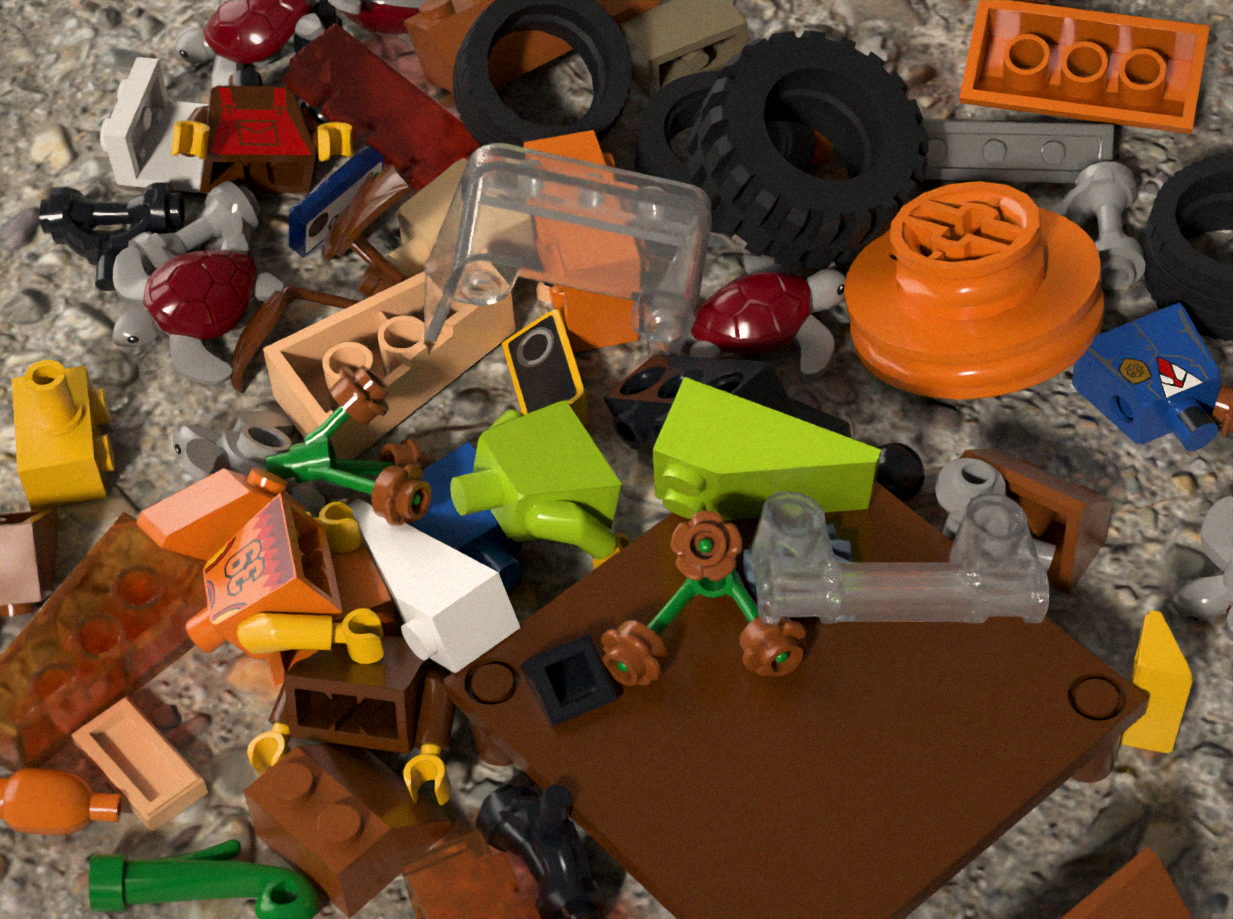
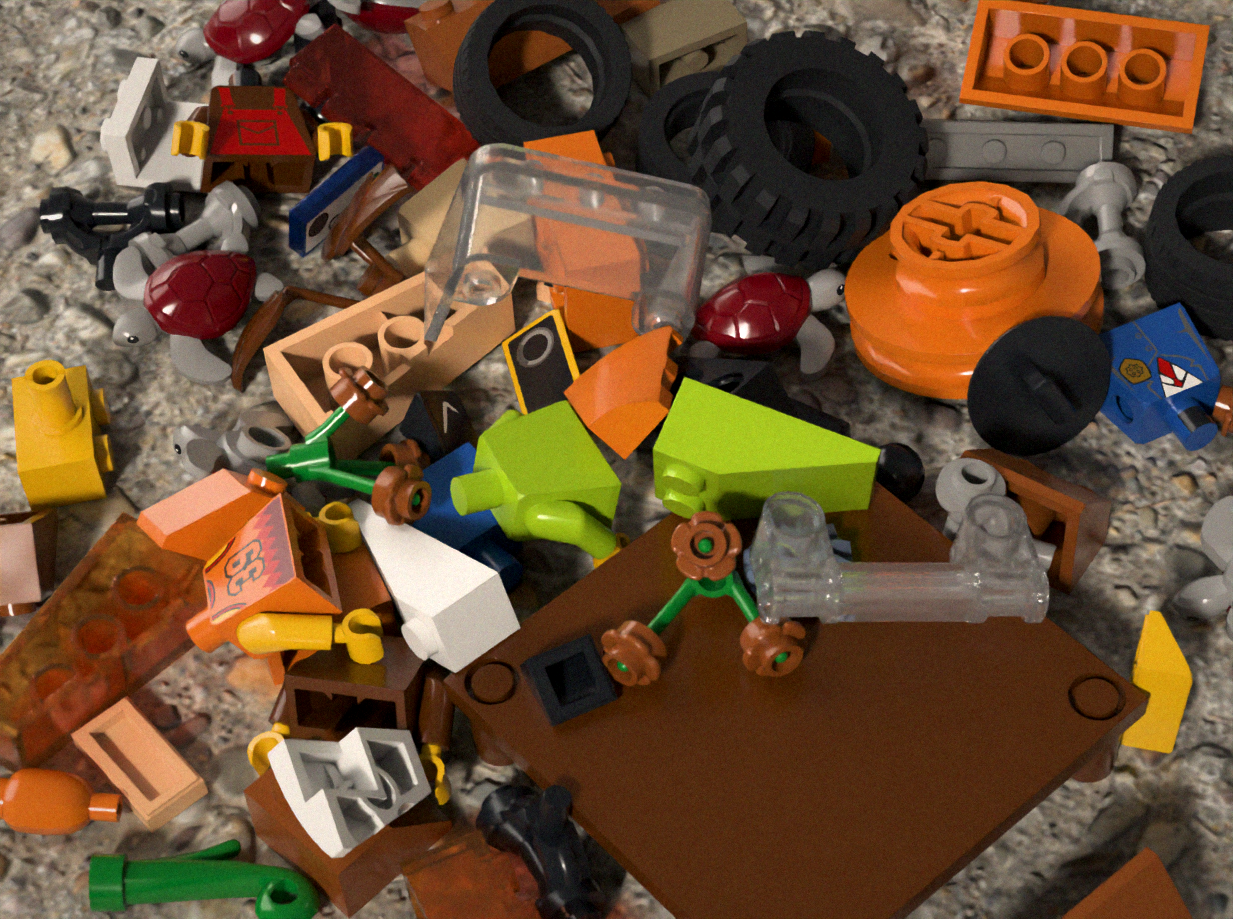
(349, 786): none -> white slope
(438, 423): none -> black slope
(628, 390): none -> orange slope
(1038, 385): none -> black shield

